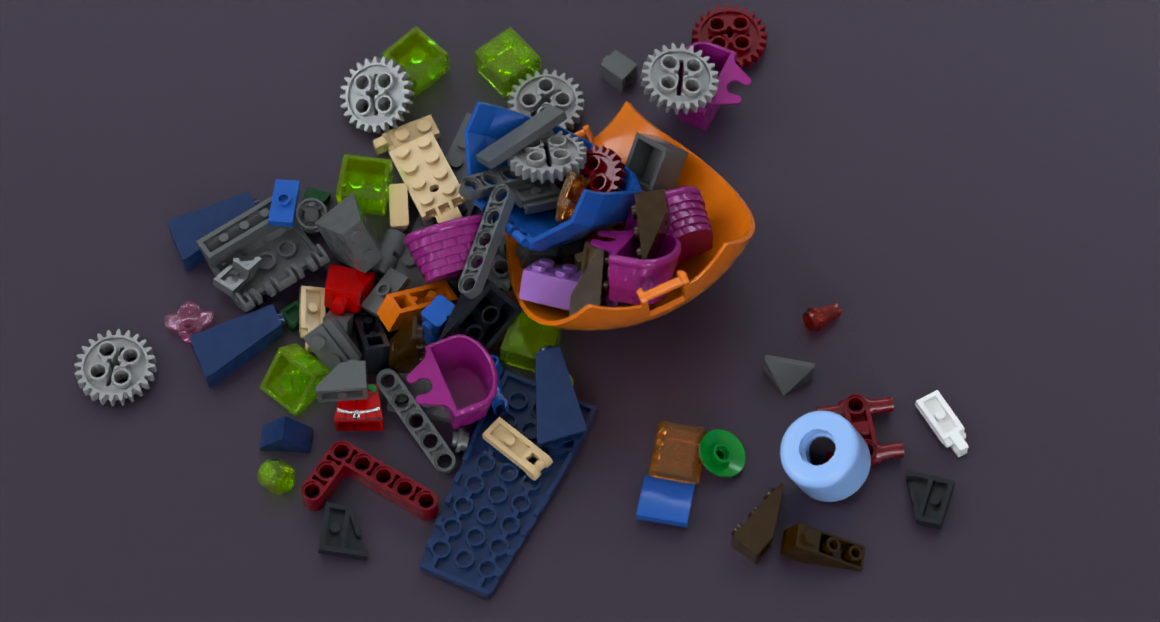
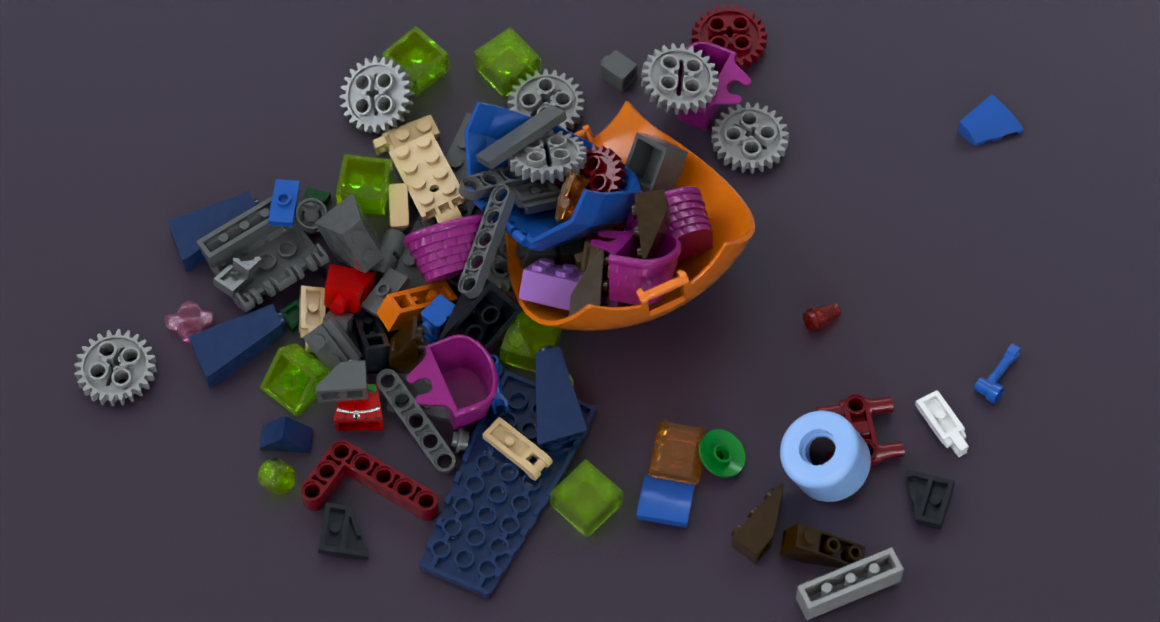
(586, 498): none -> clear neon green piece
(750, 138): none -> light grey gear
(787, 373): dark grey slope -> none
(849, 583): none -> light grey brick
(989, 122): none -> blue slope
(990, 387): none -> blue brick

